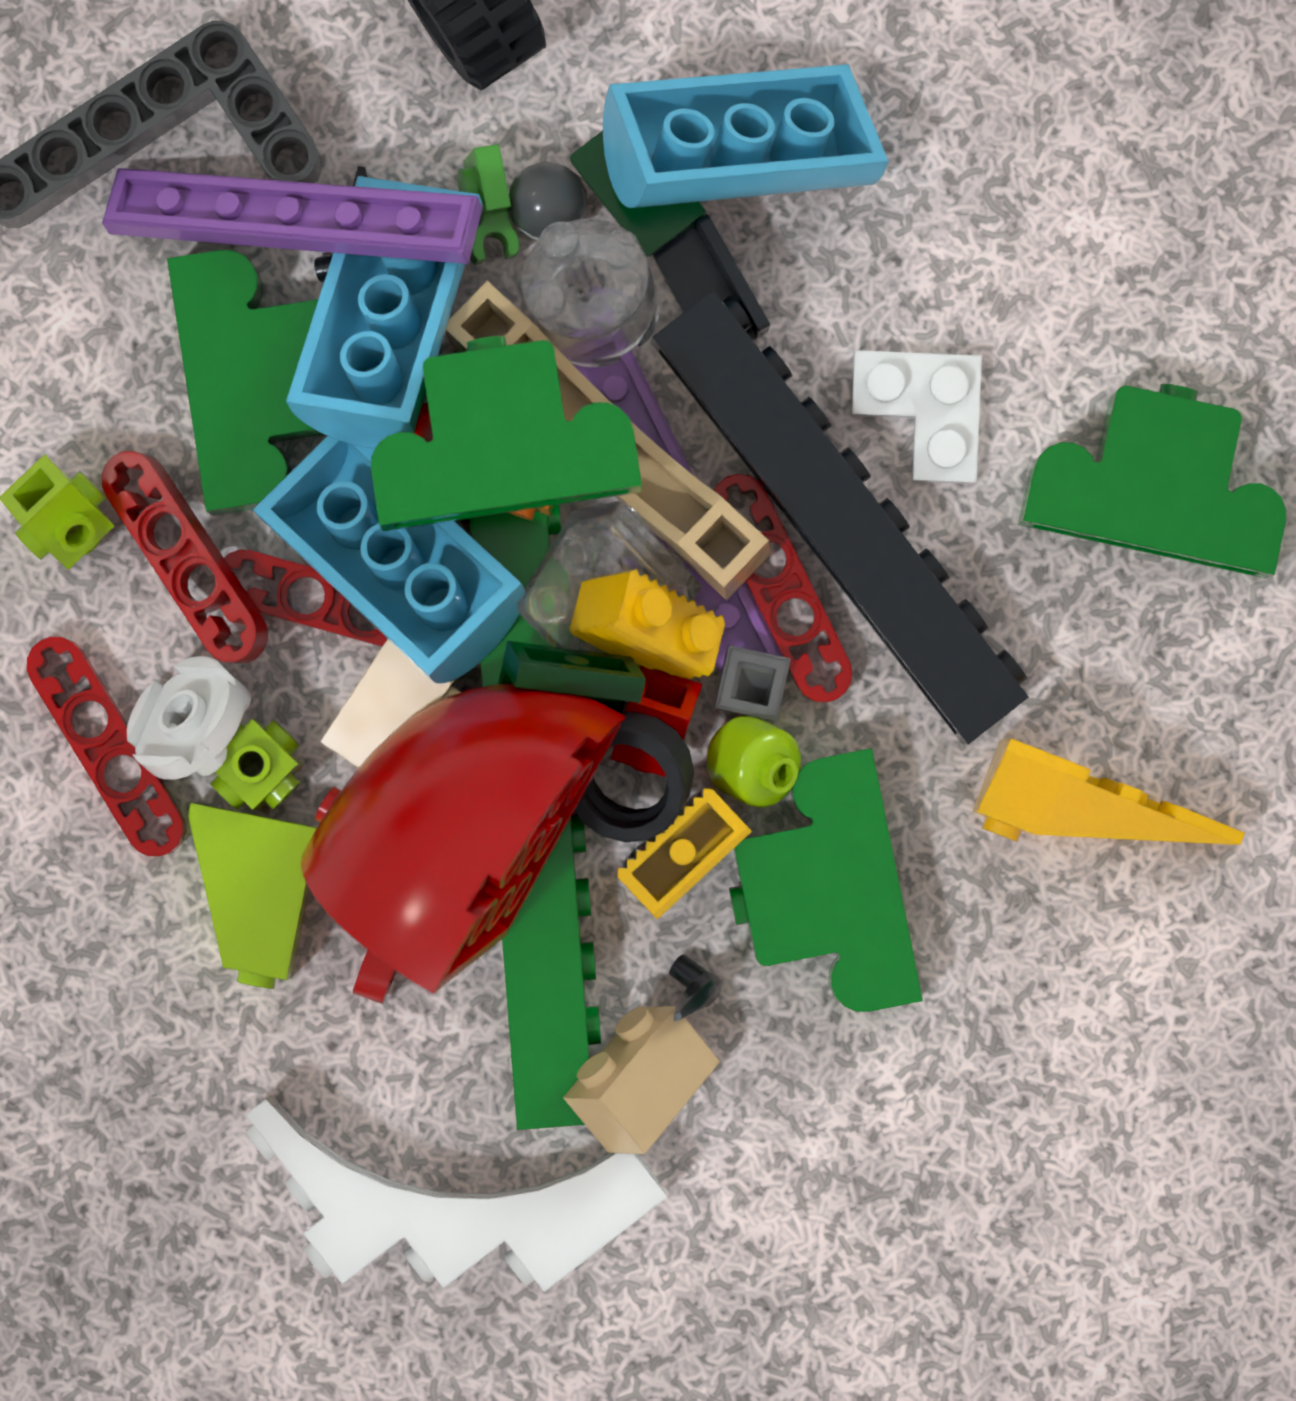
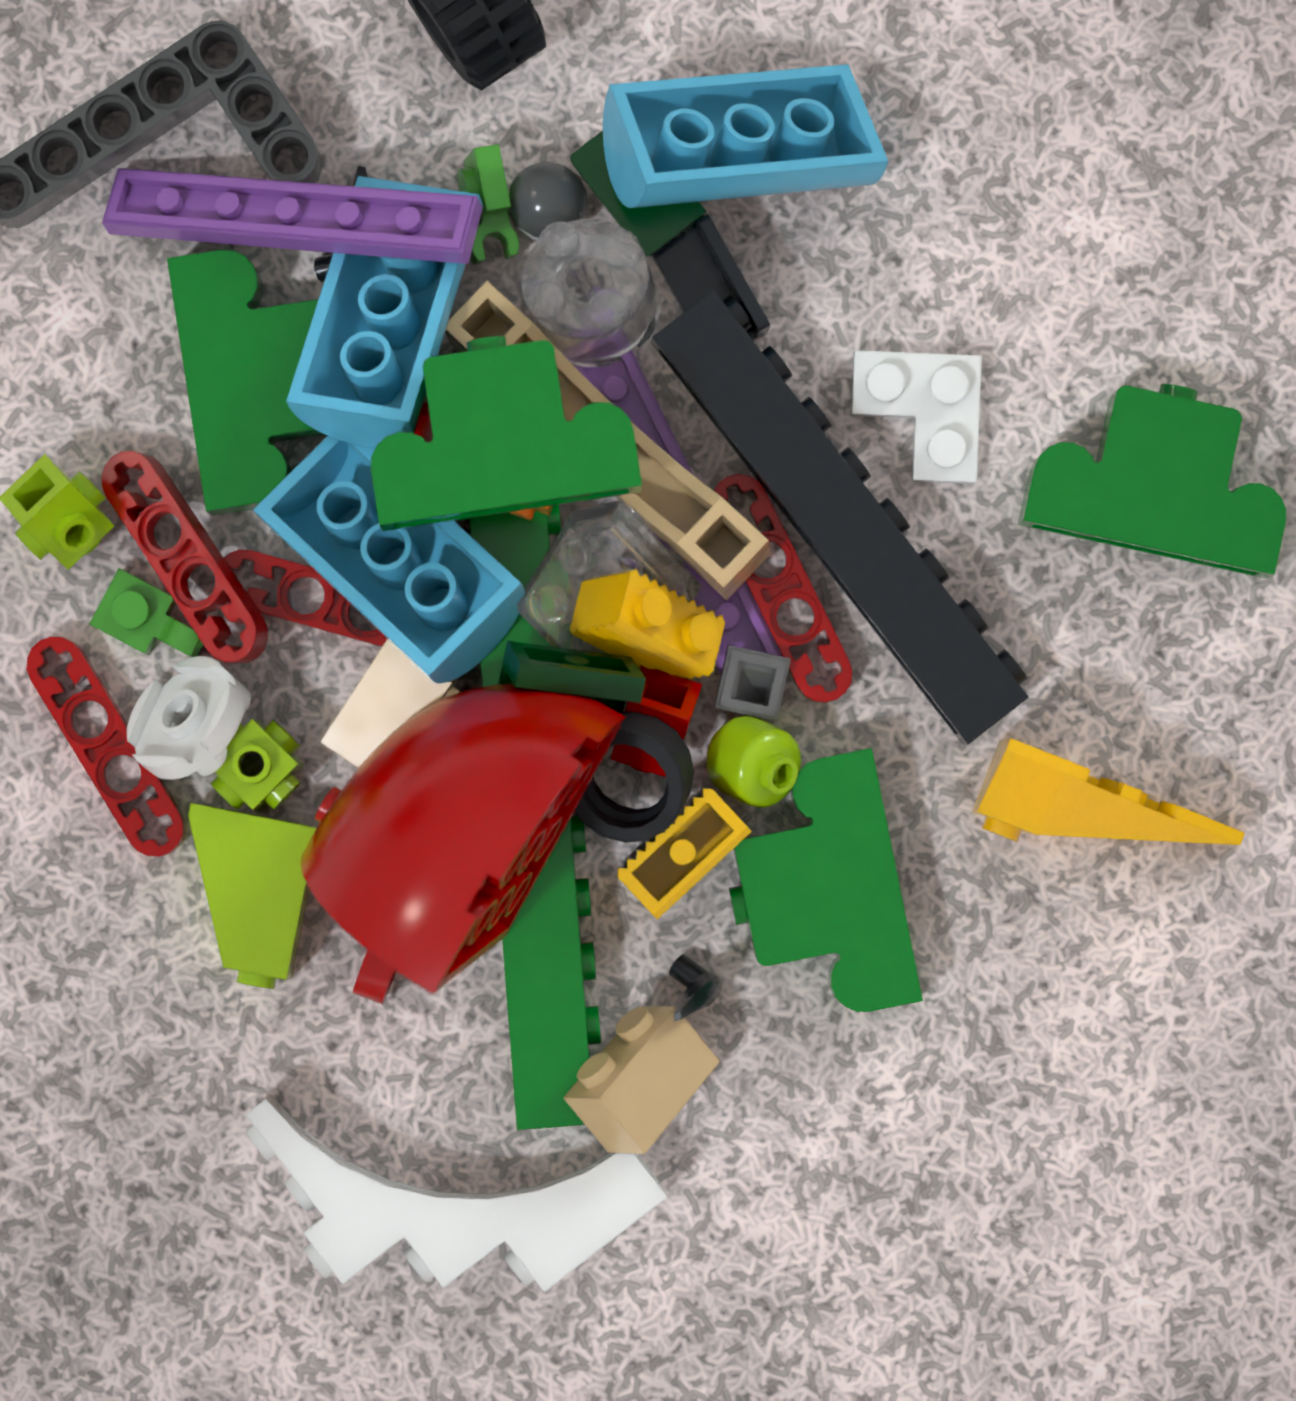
(141, 615): none -> bright green plate

